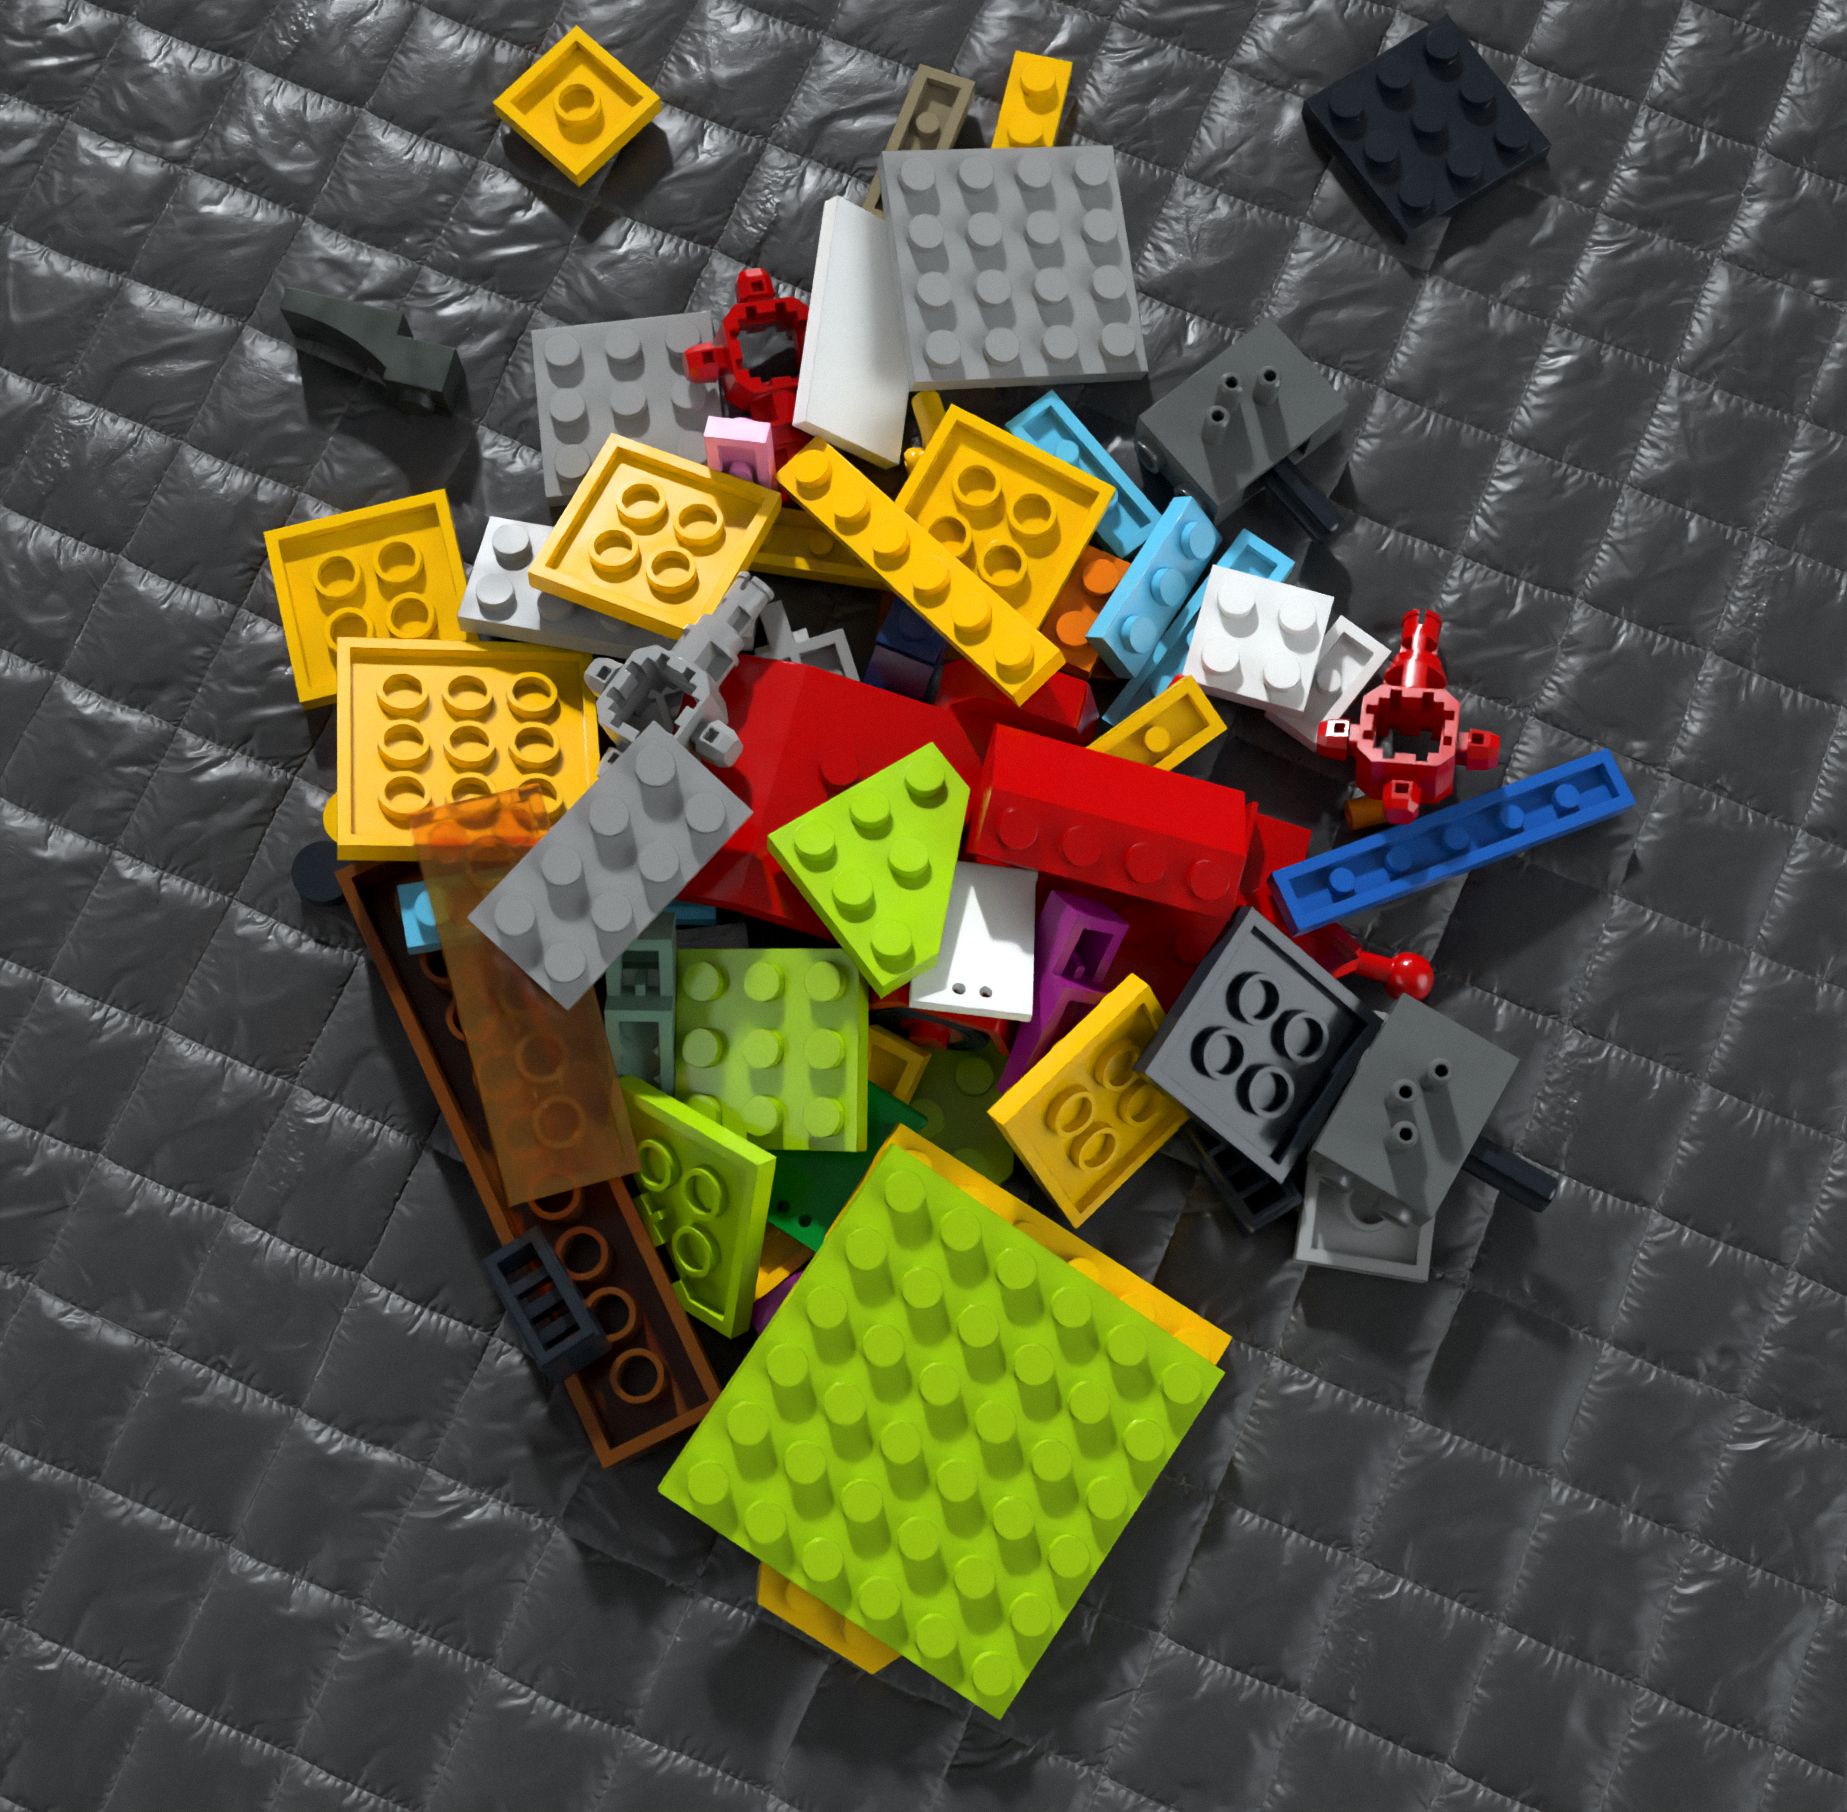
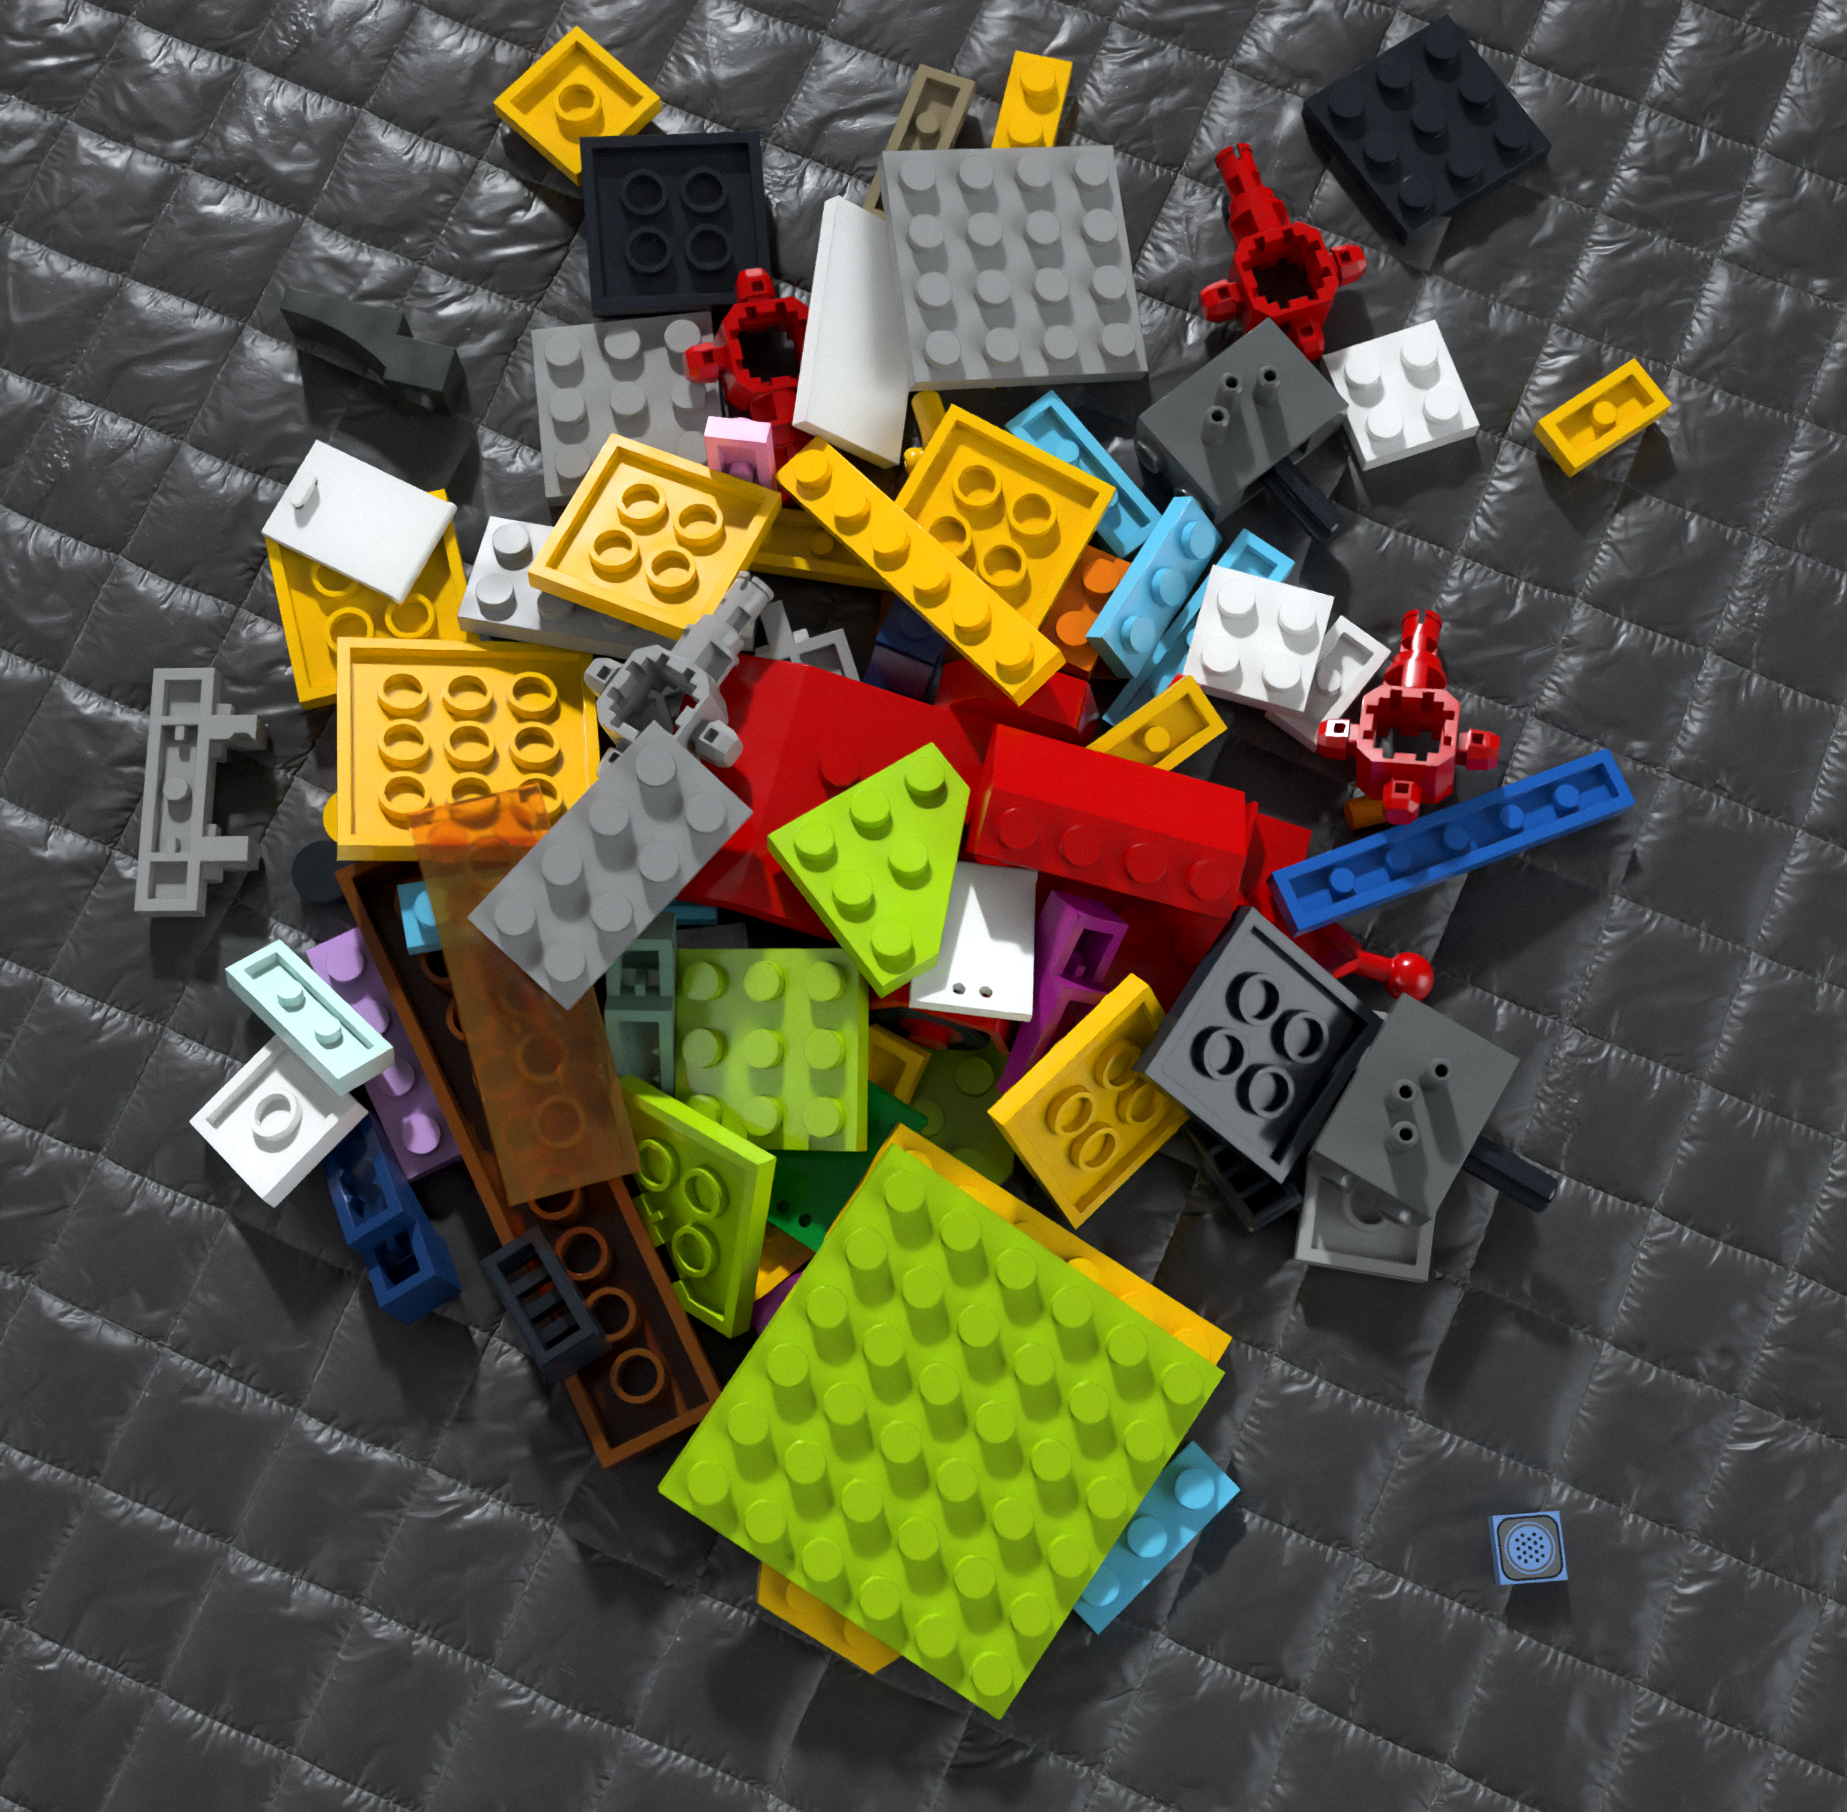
(177, 838): none -> light grey hinge
(276, 1121): none -> white plate
(310, 1017): none -> light aqua plate
(359, 521): none -> white container
(387, 1224): none -> dark blue slope
(401, 1092): none -> lavender plate
(672, 220): none -> black plate
(1169, 1517): none -> medium azure plate
(1261, 238): none -> red piece
(1400, 395): none -> white plate
(1527, 1548): none -> tile
(1601, 417): none -> yellow plate

